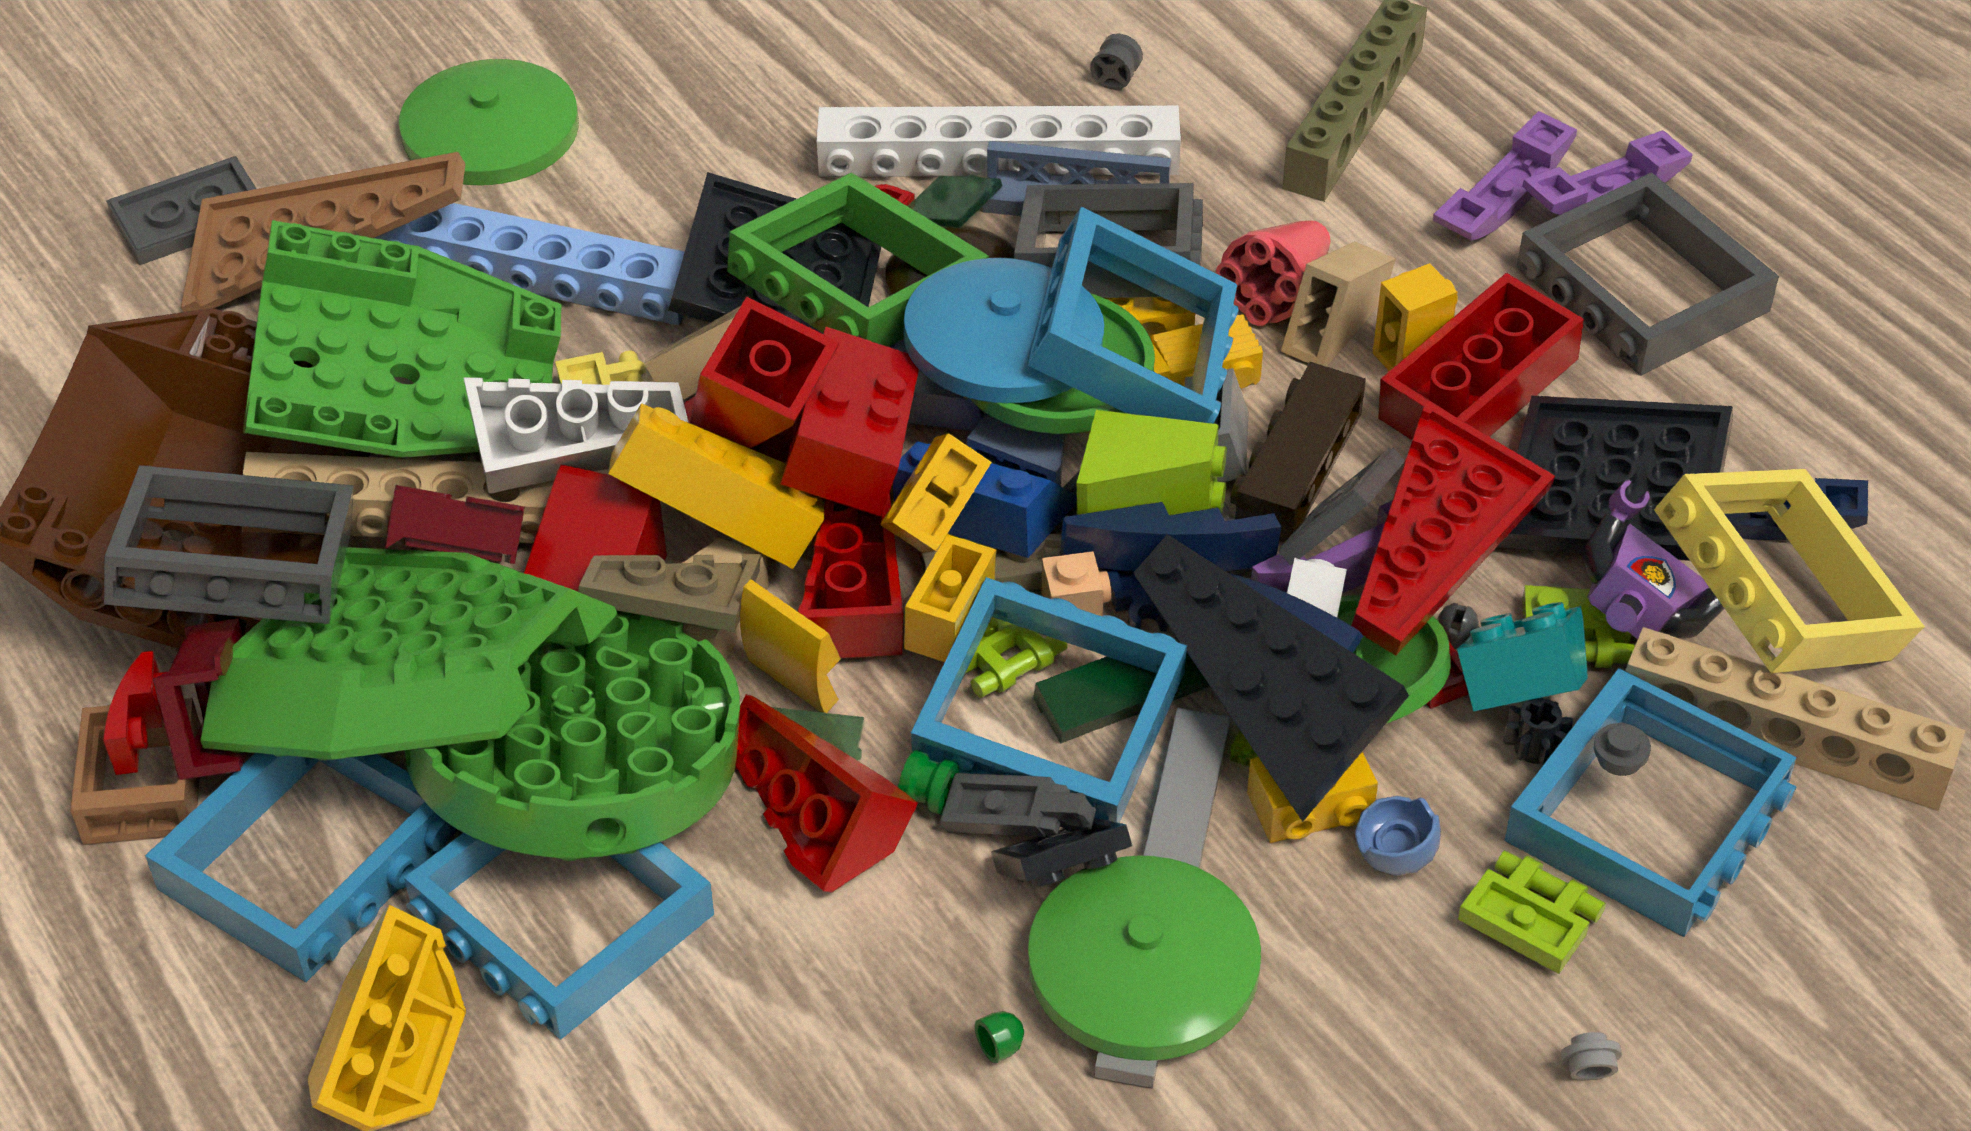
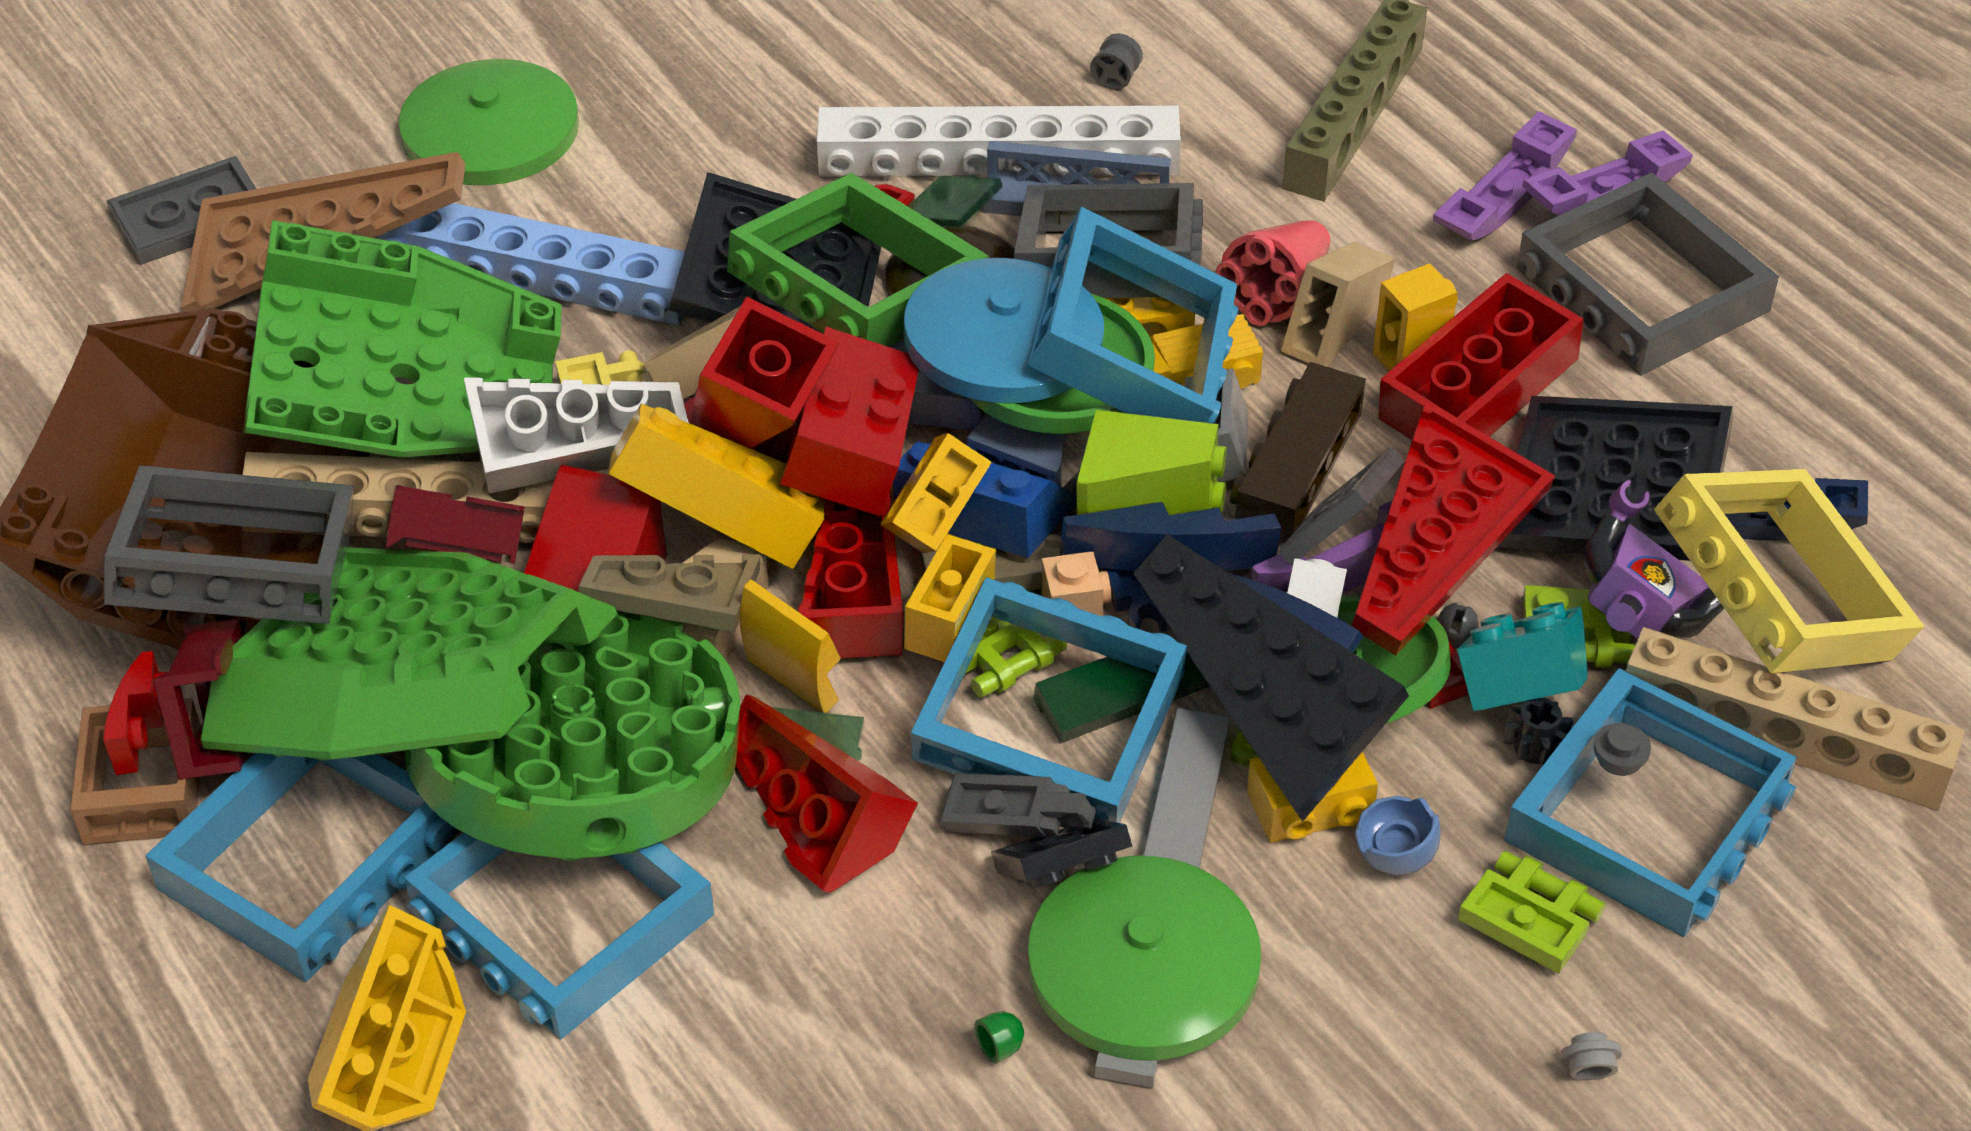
(927, 780): green wheel -> none

